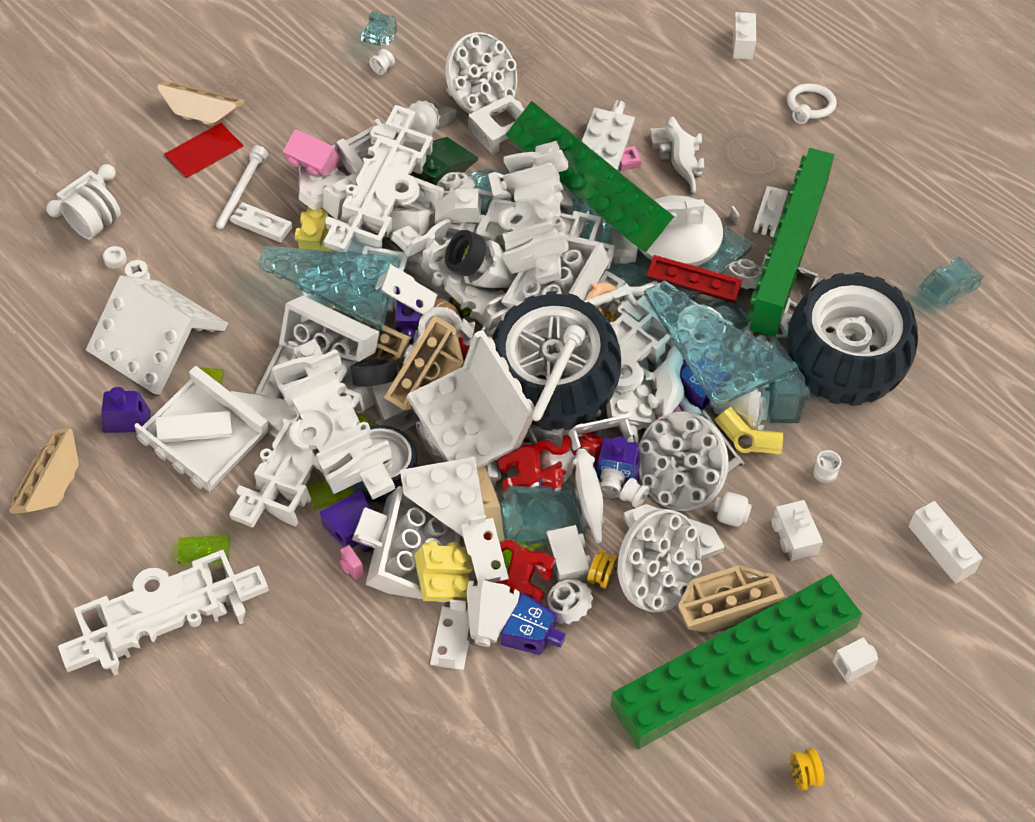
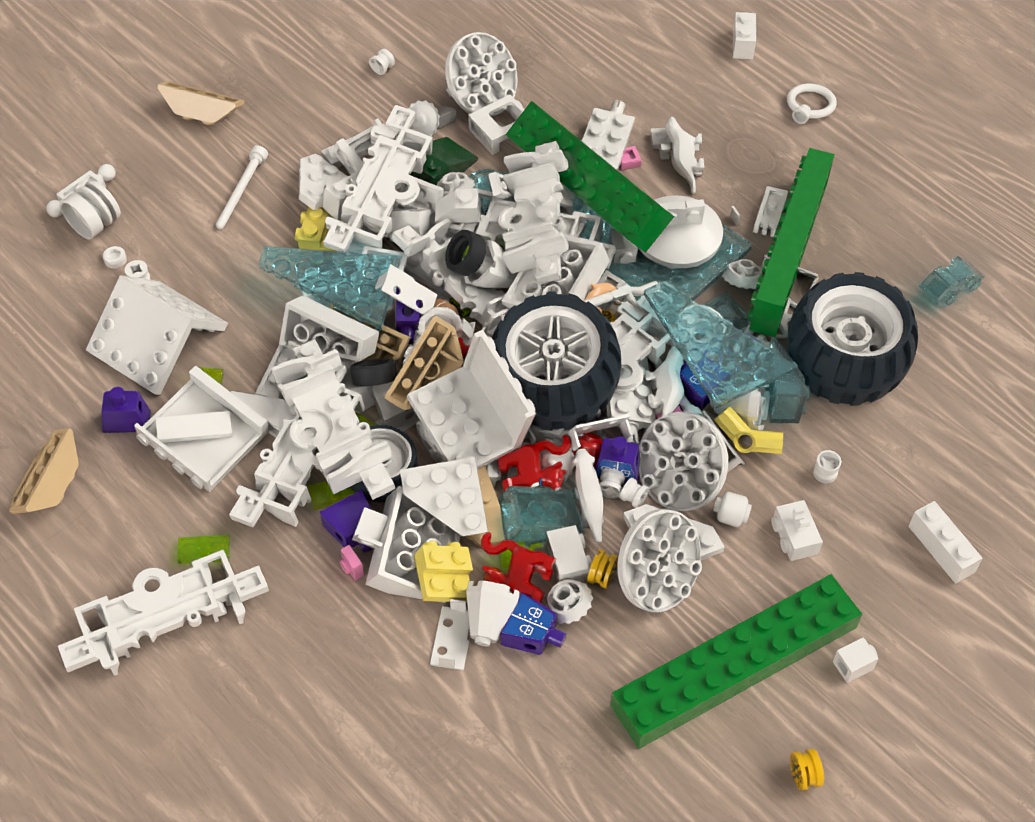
(203, 150): red window -> none
(261, 222): white hinge -> none
(311, 153): bright pink slope -> none
(379, 29): clear light blue brick -> none
(483, 550): white piece -> none
(572, 338): white piece -> none
(694, 279): red fence -> none
(728, 598): tan wedge -> none

